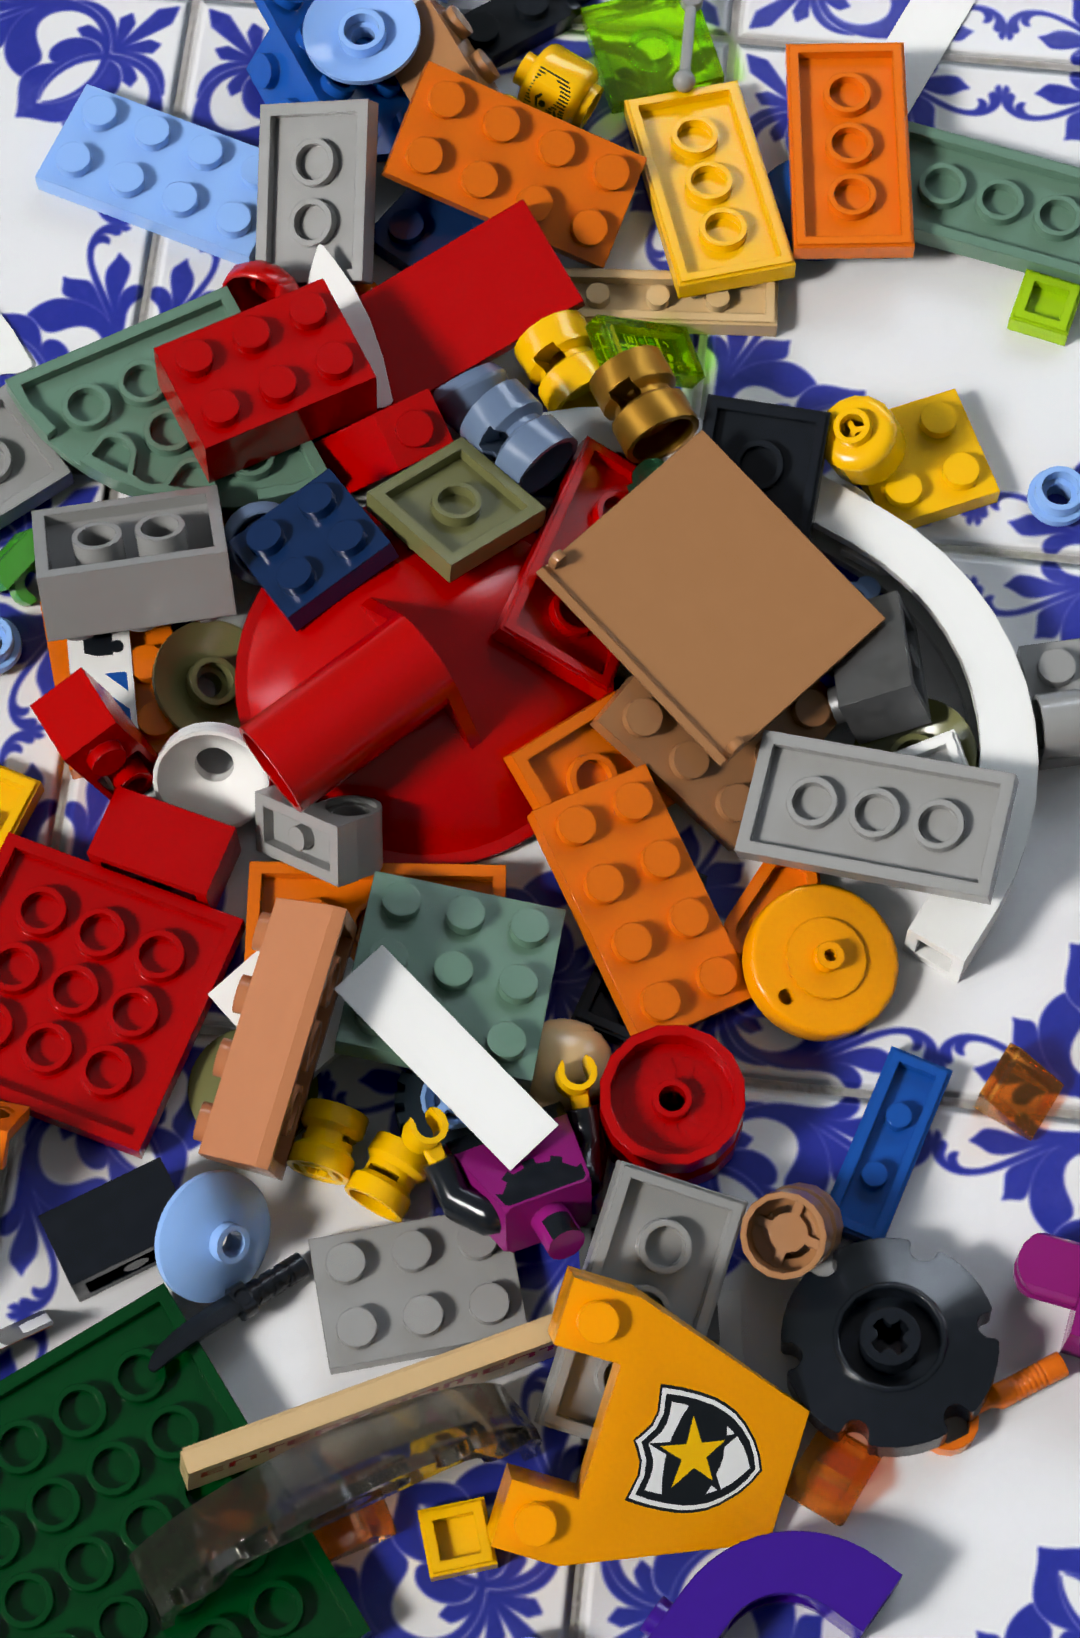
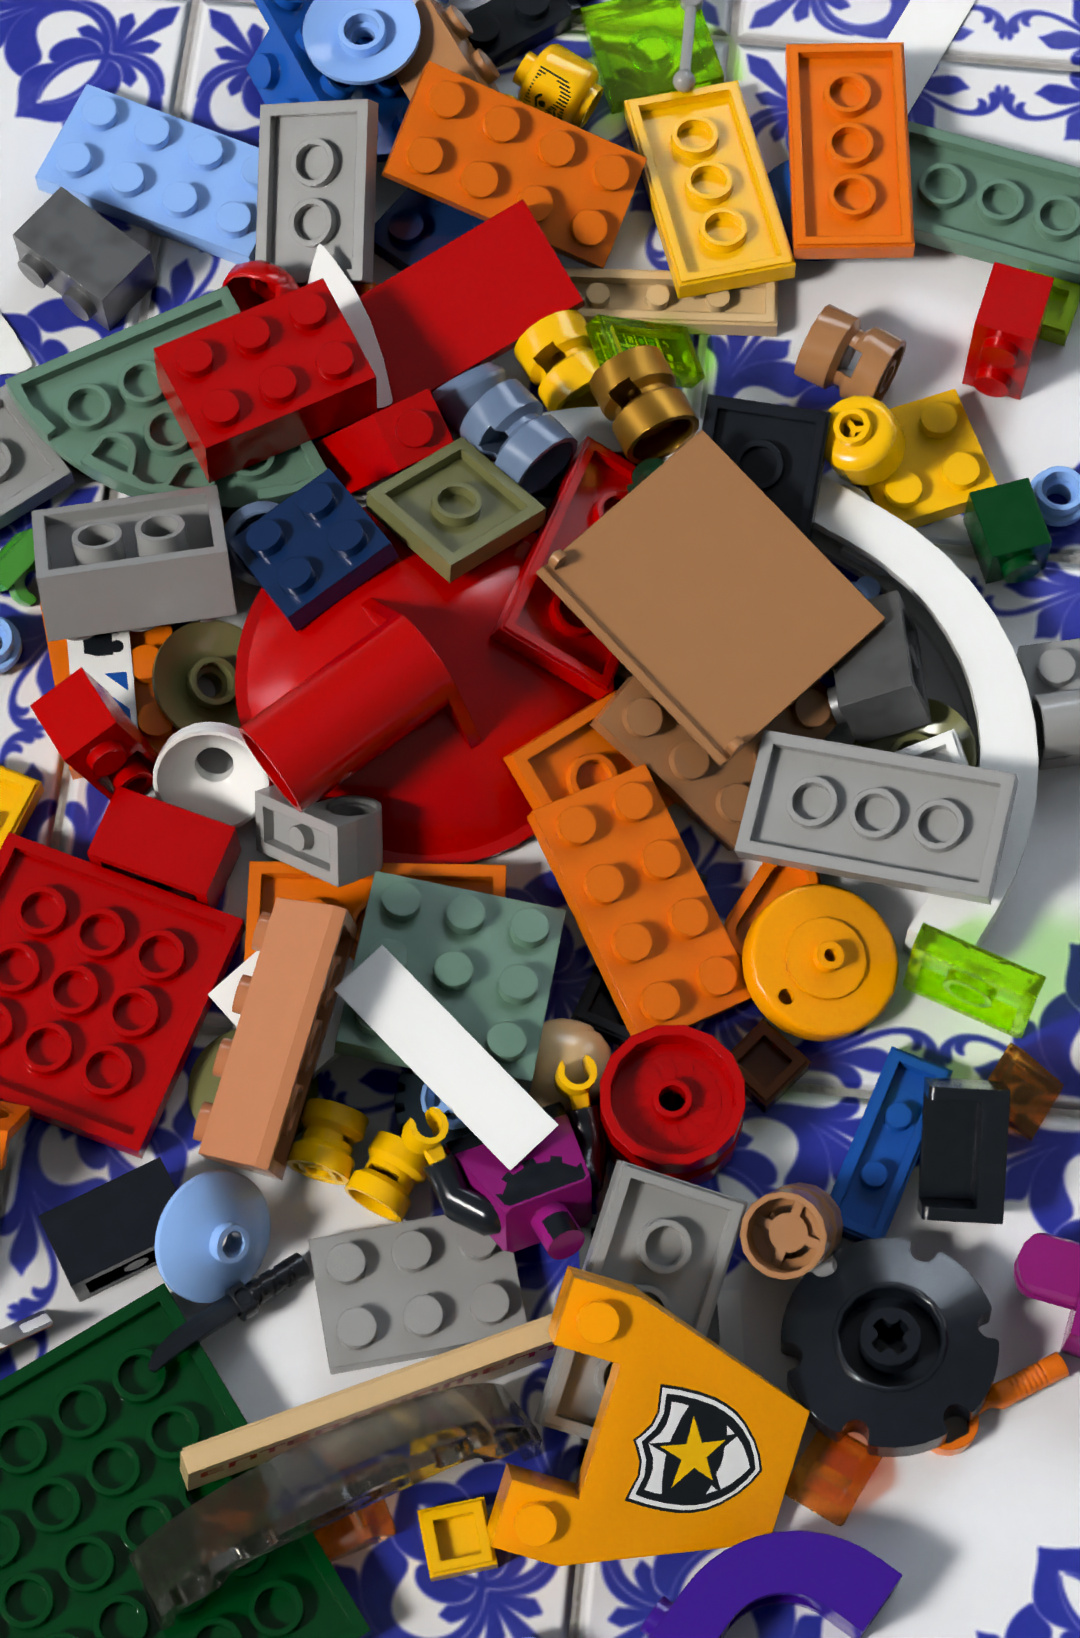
(84, 259): none -> flat silver brick
(768, 1064): none -> reddish brown tile
(832, 346): none -> medium nougat wheel
(963, 1150): none -> black panel
(972, 981): none -> clear neon green tile
(1007, 331): none -> red brick
(1007, 532): none -> dark green brick

